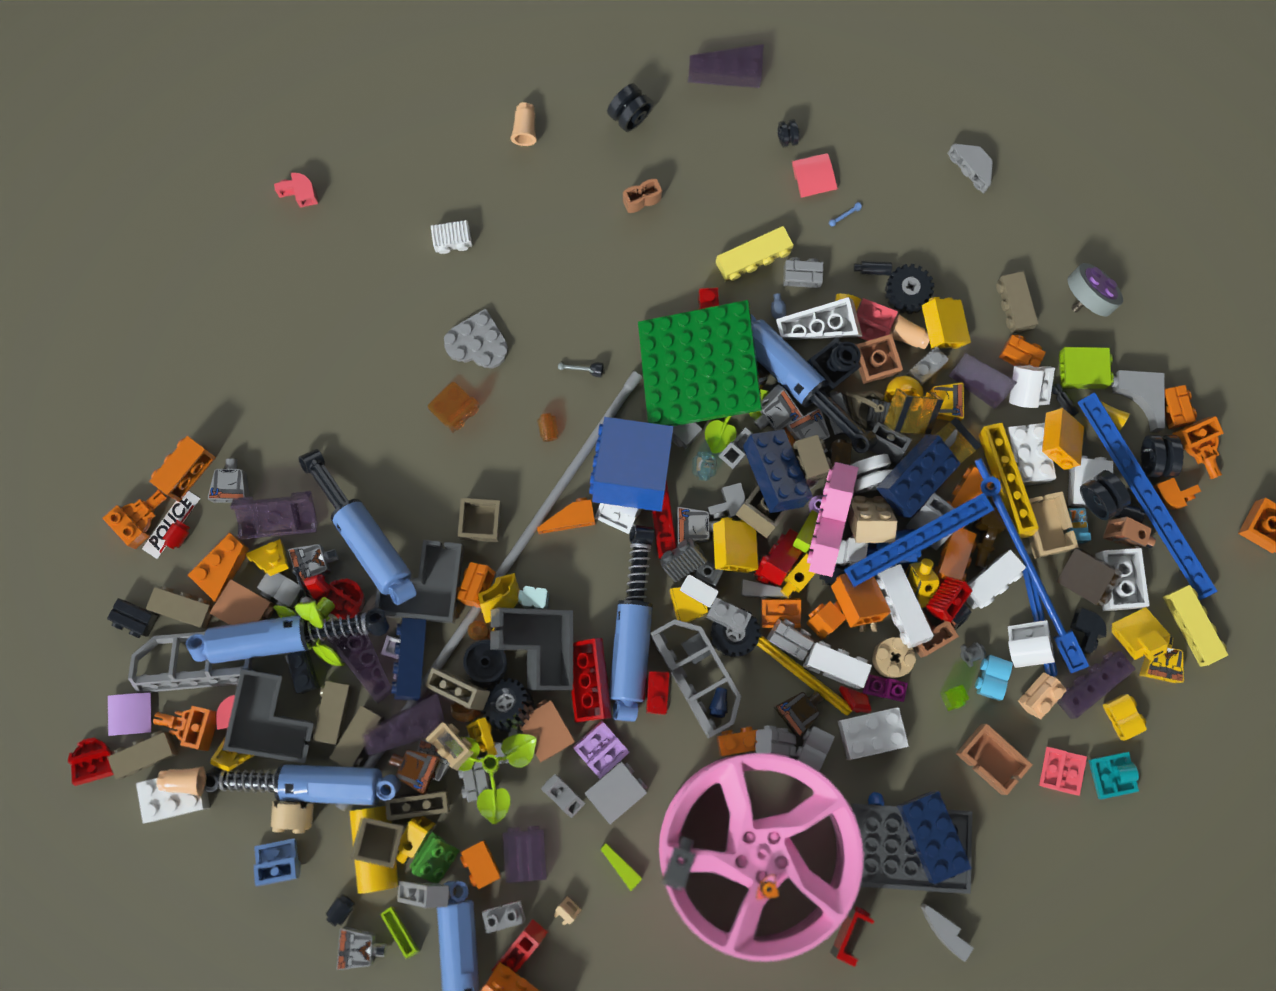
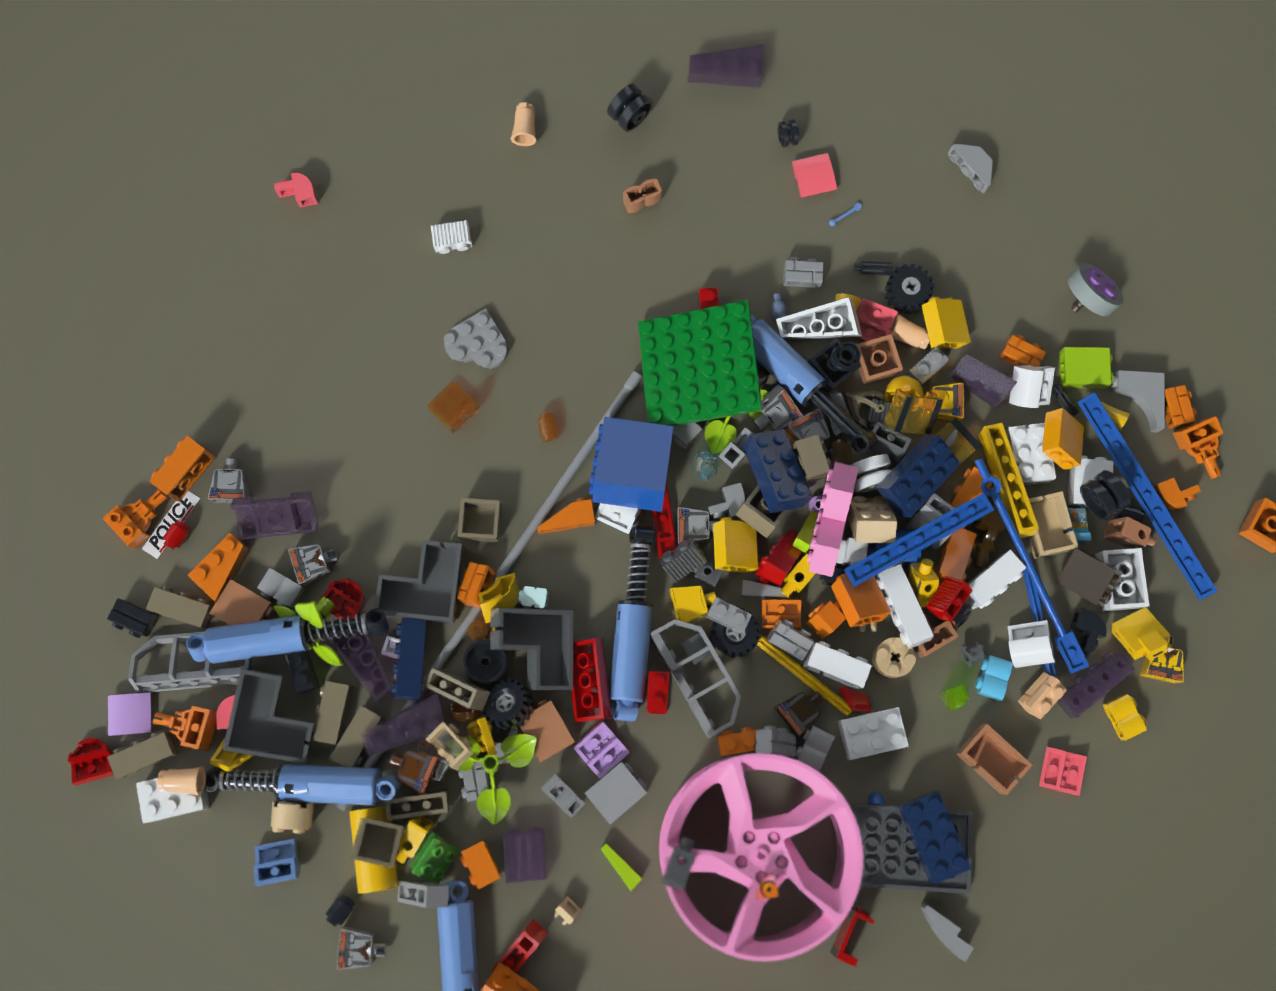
(270, 557): yellow wing -> none
(306, 598): black hinge -> none
(317, 586): red piece -> none
(362, 534): medium blue piece -> none
(400, 933): lime piece -> none
(503, 917): light grey hips -> none
(595, 369): hinge -> none
(699, 591): white sticker -> none
(718, 705): dark blue cone -> none
(754, 254): light yellow brick -> none
(885, 688): magenta slope -> none
(1017, 302): dark tan brick -> none
(1114, 775): teal plate -> none
(1162, 455): black wheel -> none
(1195, 625): light yellow brick -> none

